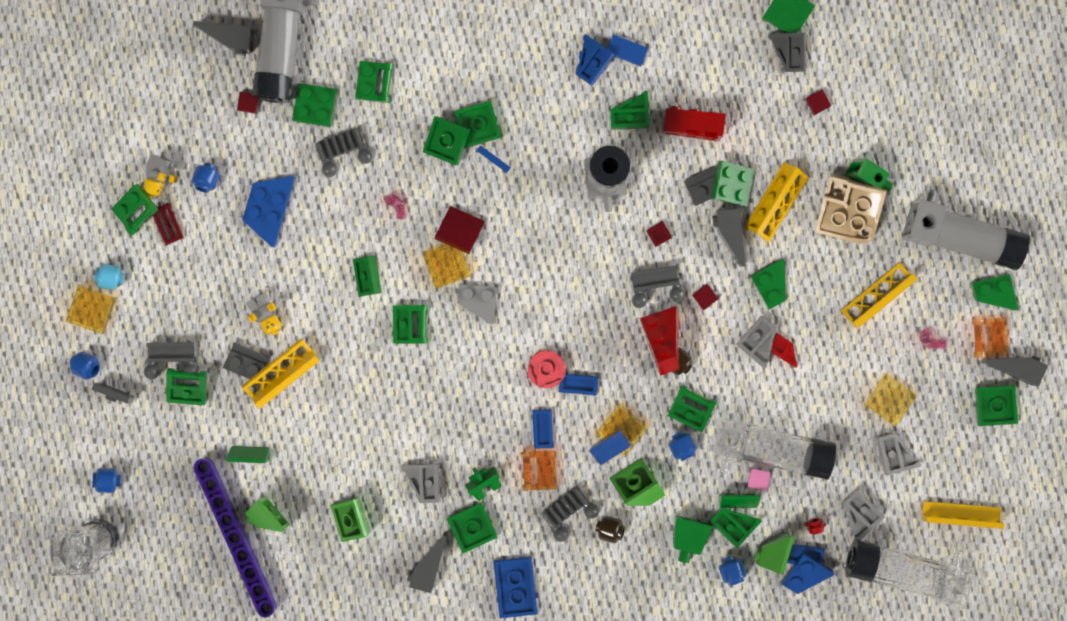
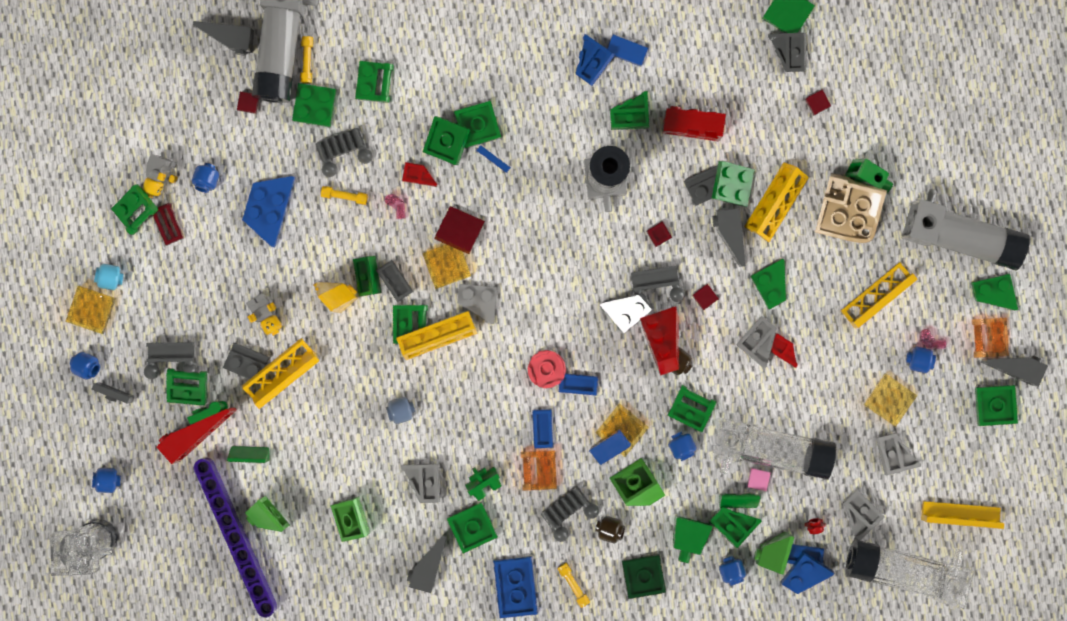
(180, 443): none -> red slope
(202, 413): none -> green plate
(305, 75): none -> yellow bar
(328, 192): none -> yellow bar
(335, 295): none -> yellow wedge
(394, 281): none -> dark grey plate
(400, 410): none -> sand blue head
(417, 174): none -> red tile
(436, 335): none -> yellow fence
(581, 599): none -> yellow bar
(627, 310): none -> wing
(643, 576): none -> dark green tile
(921, 359): none -> blue head

